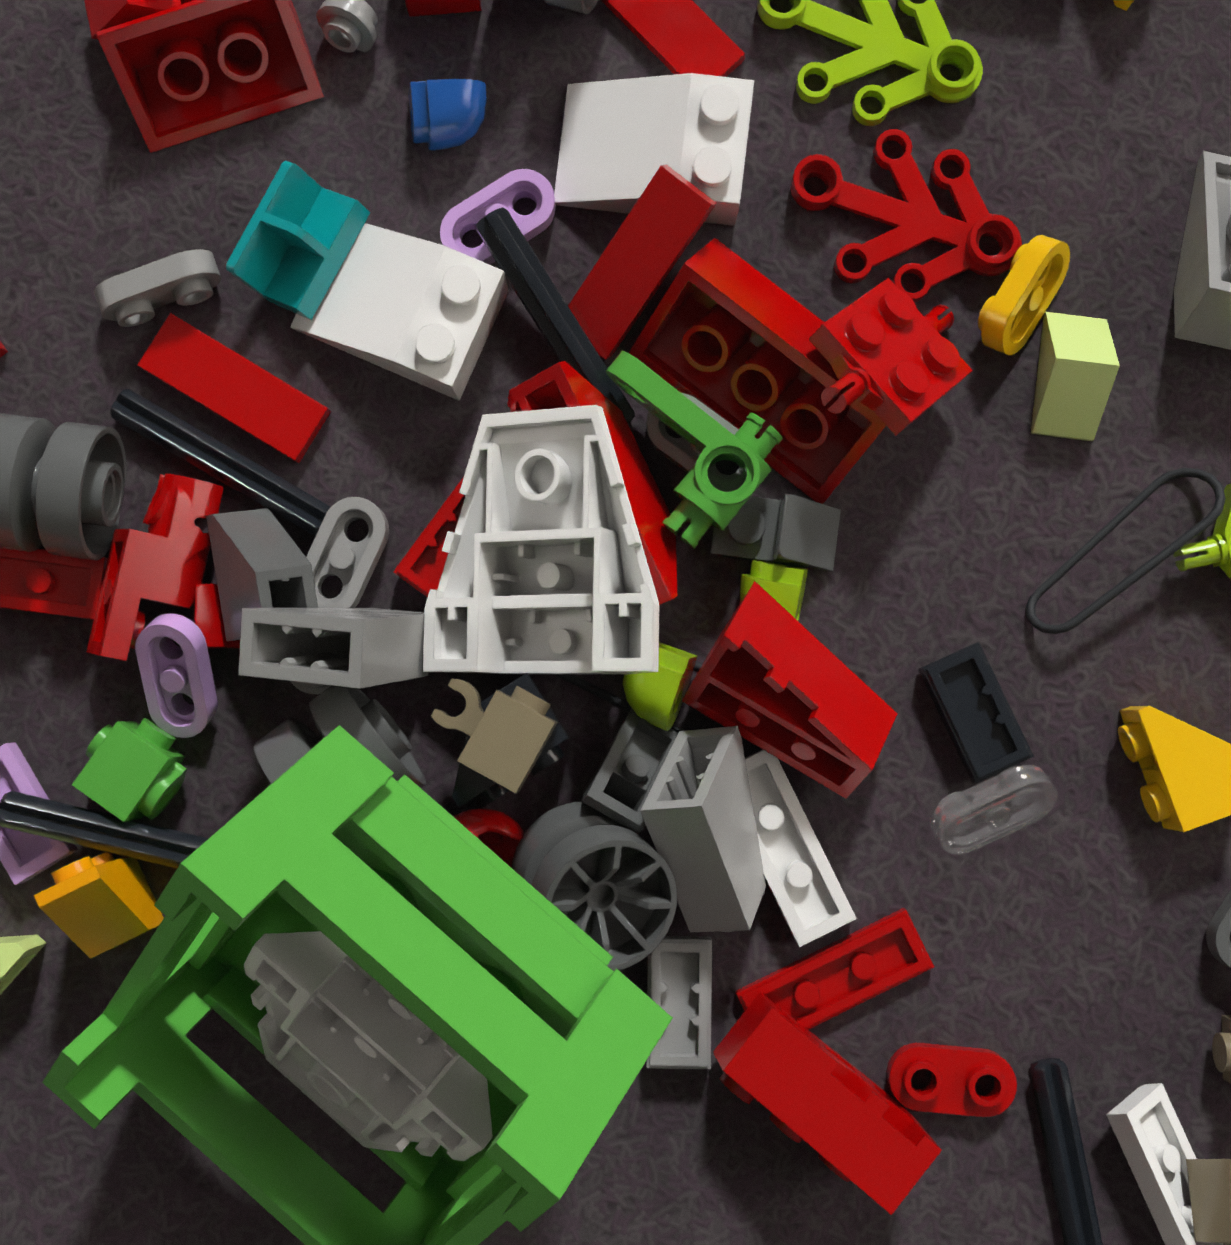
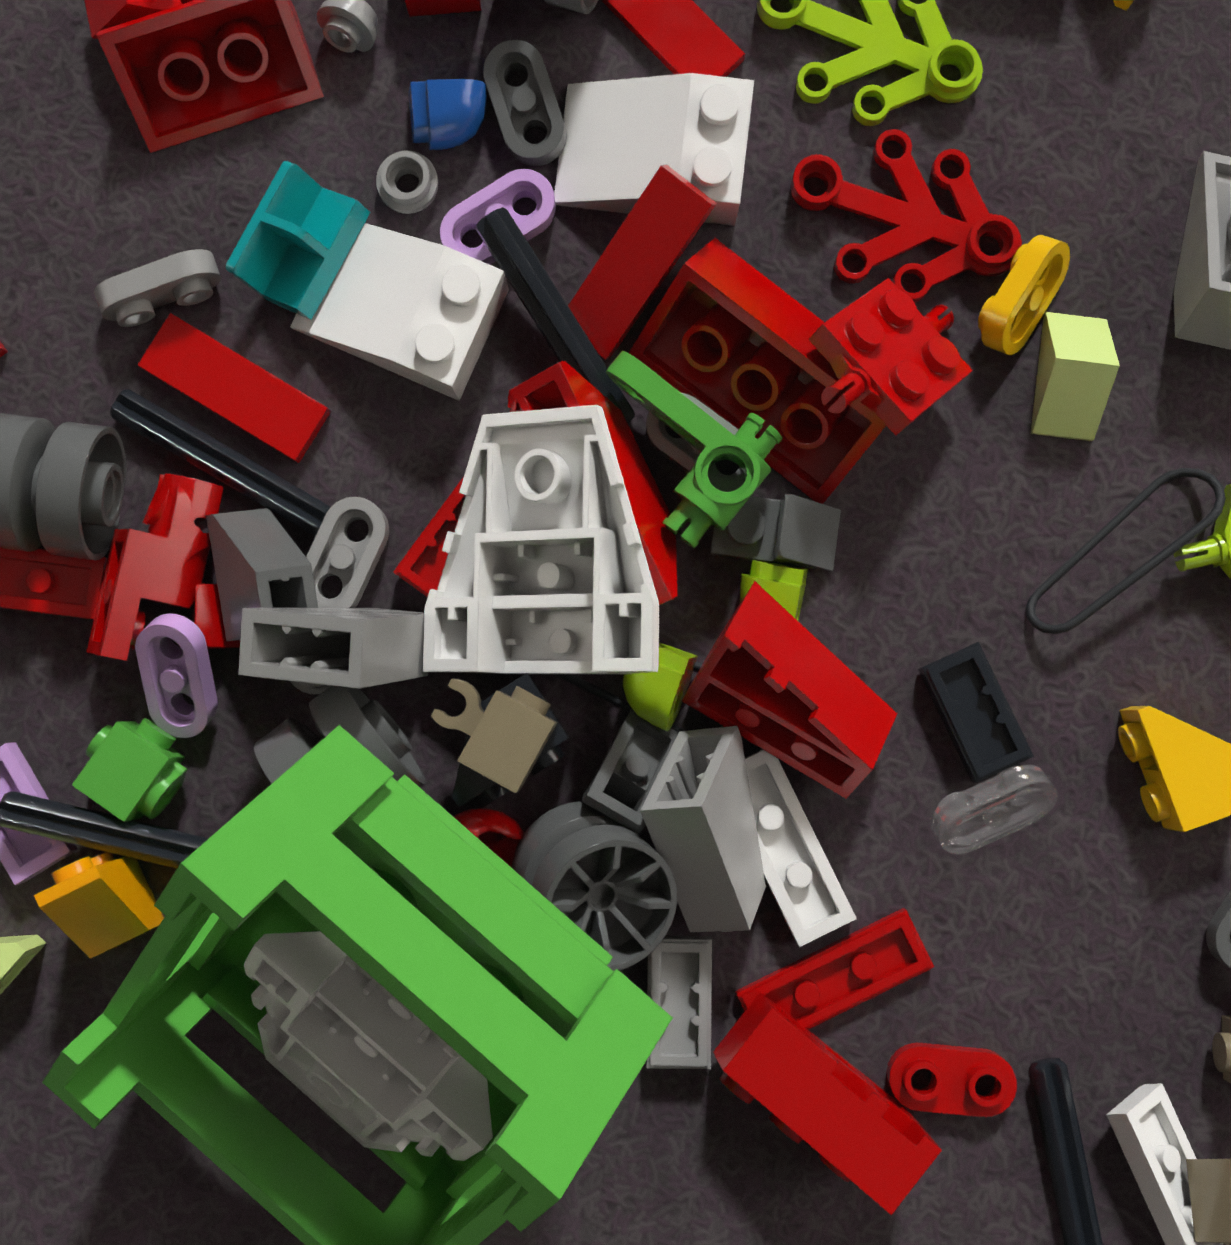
(407, 163): none -> light grey plate
(524, 106): none -> dark grey plate

